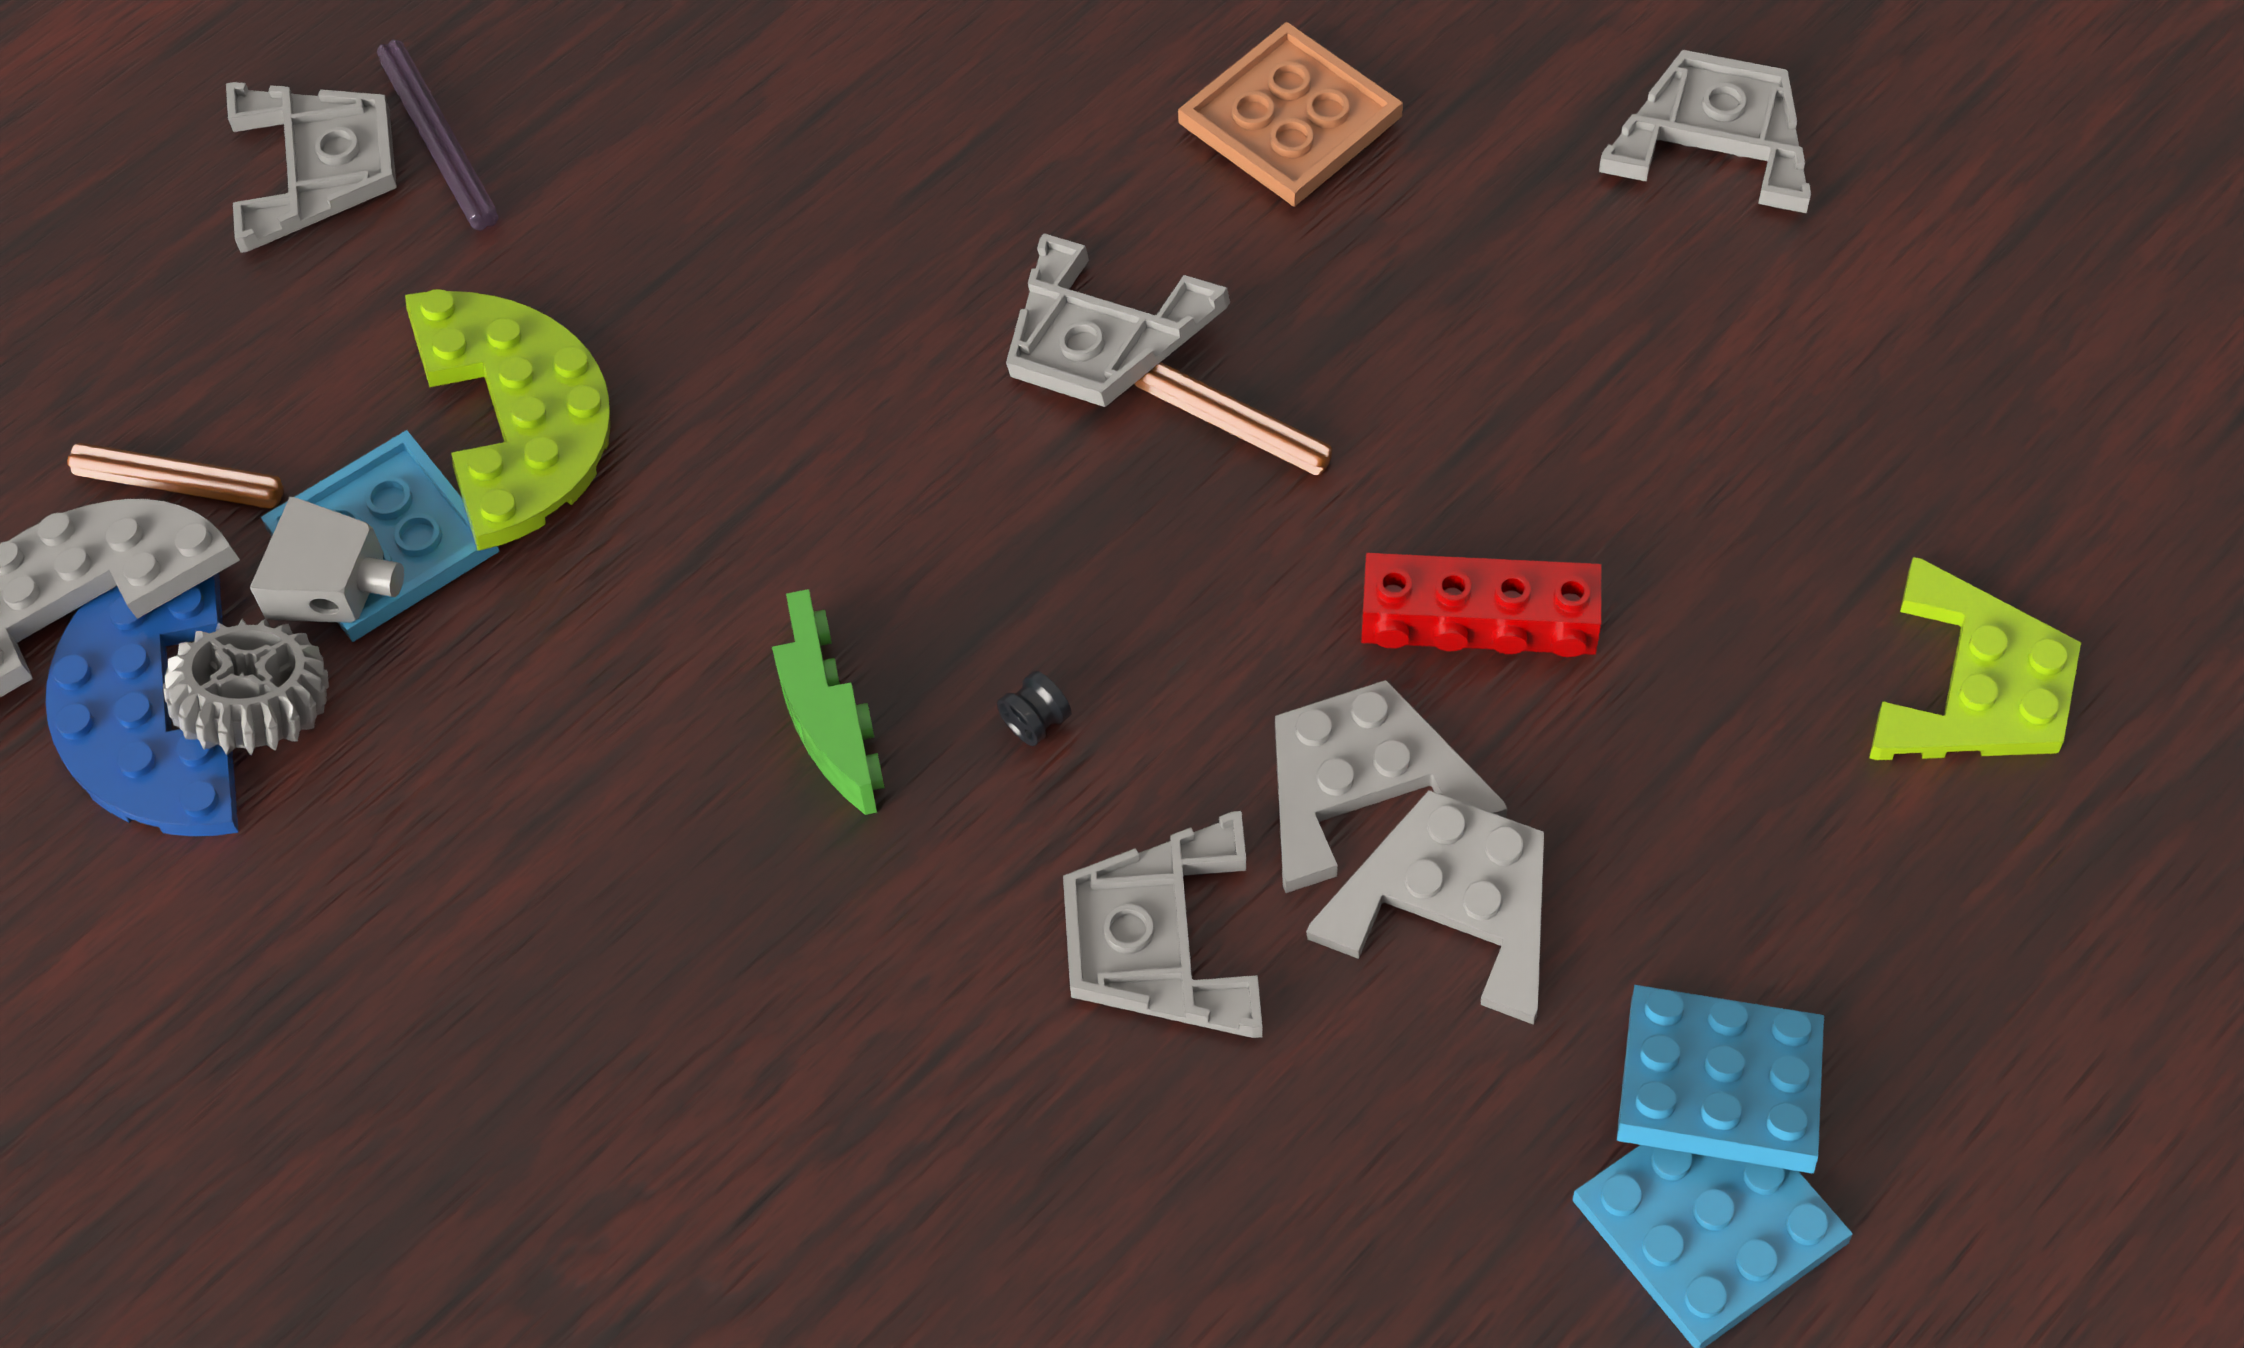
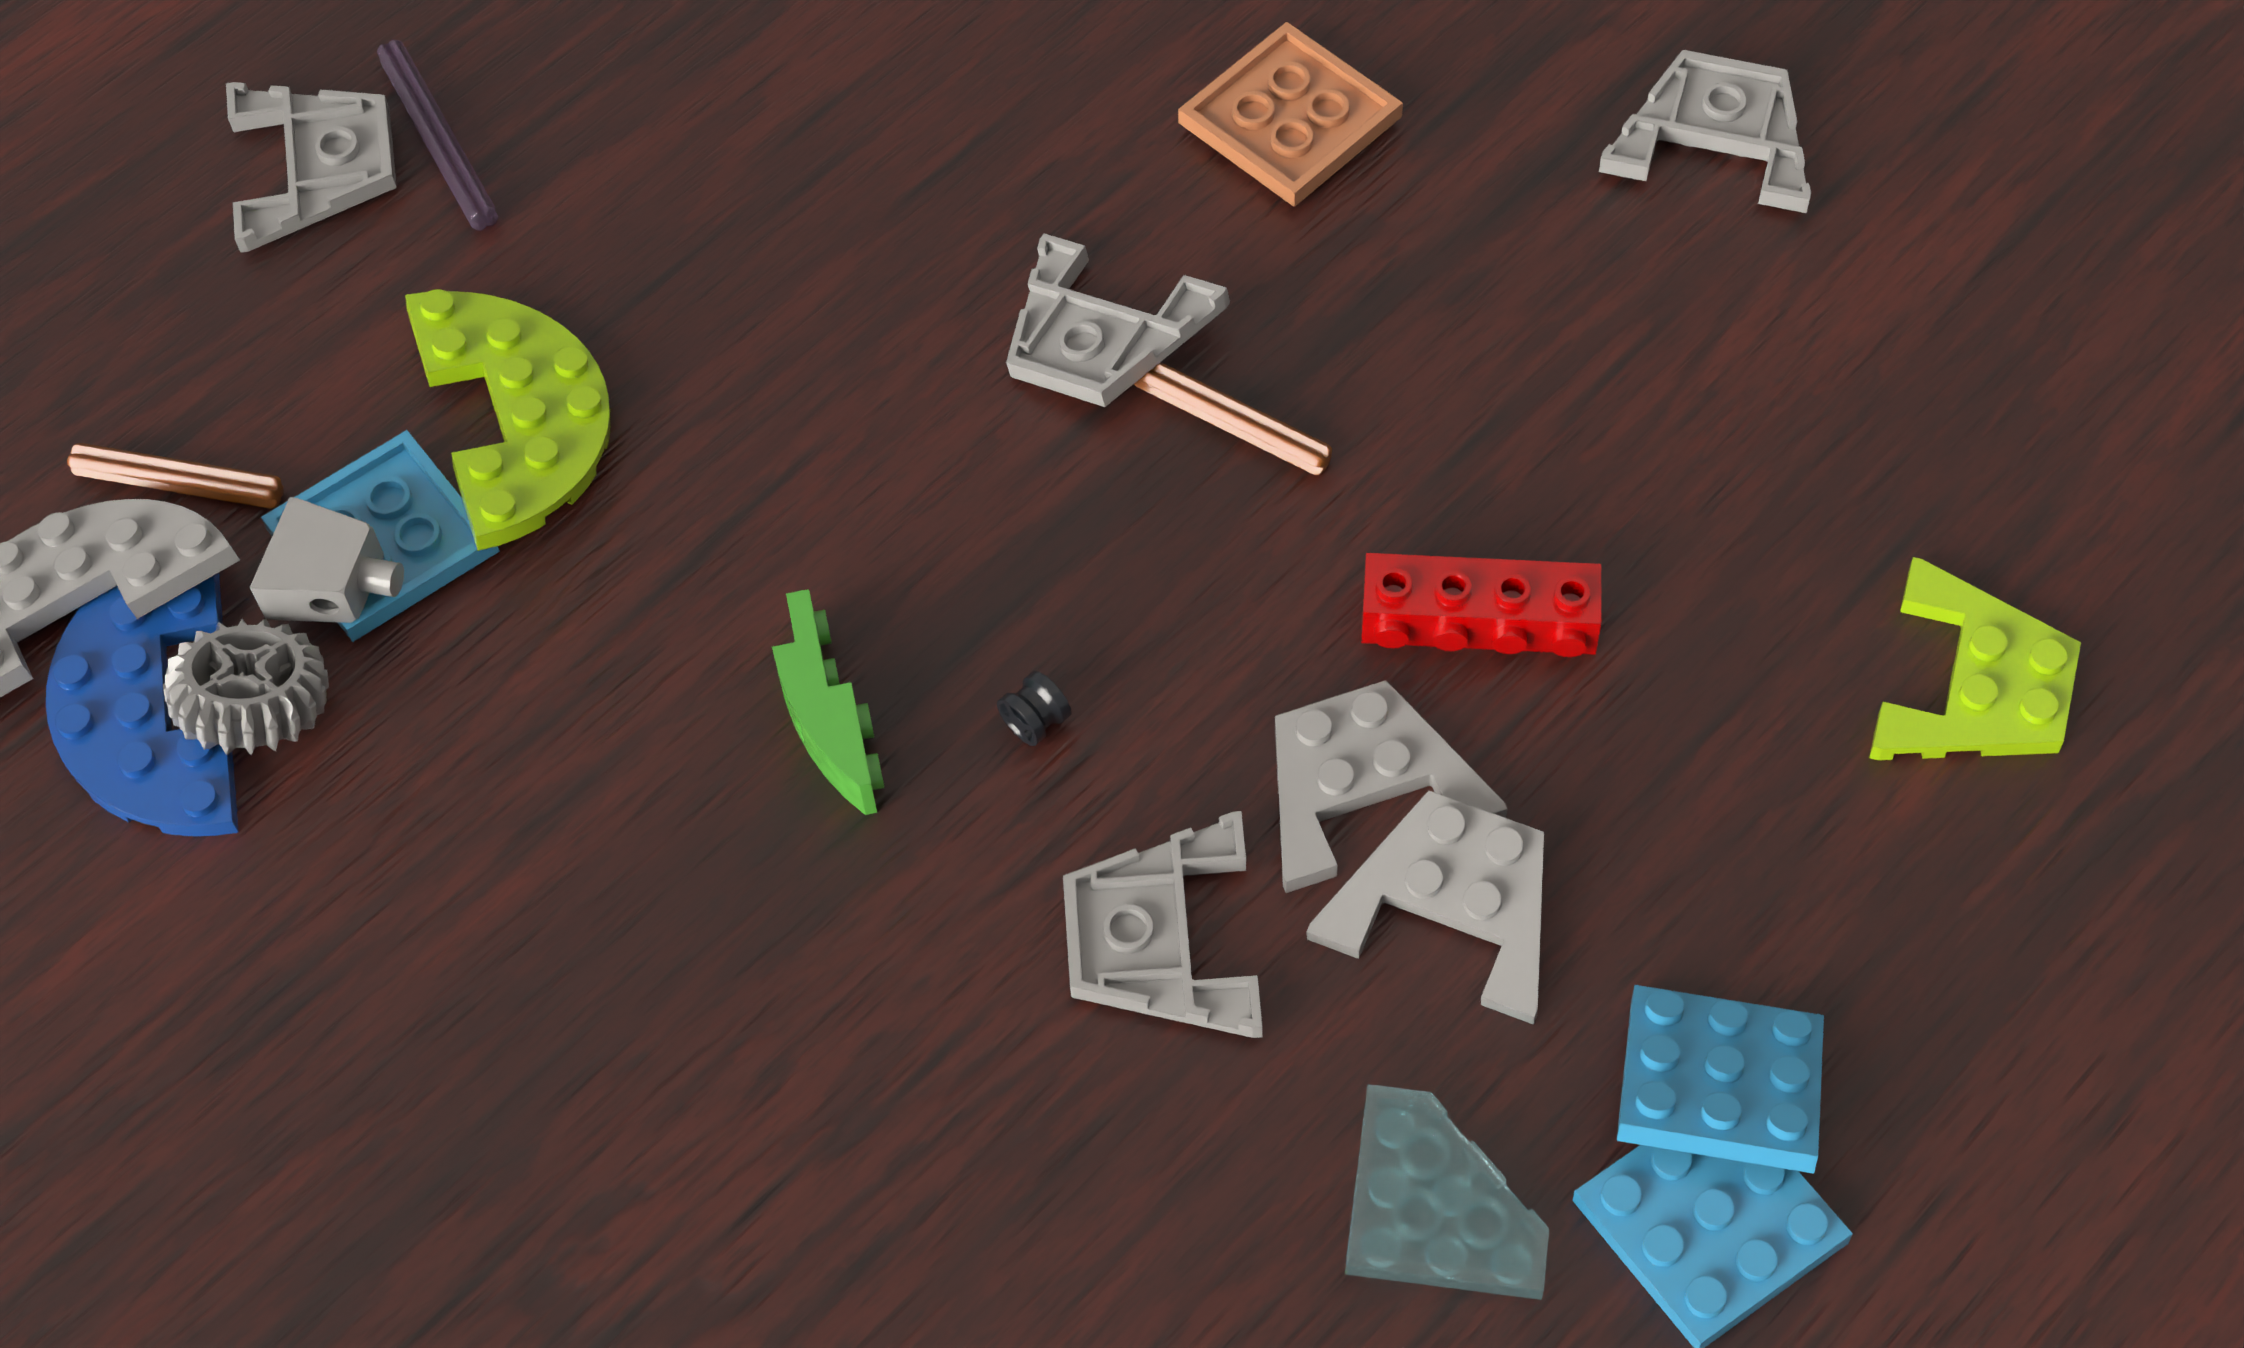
(1437, 1205): none -> clear light blue plate

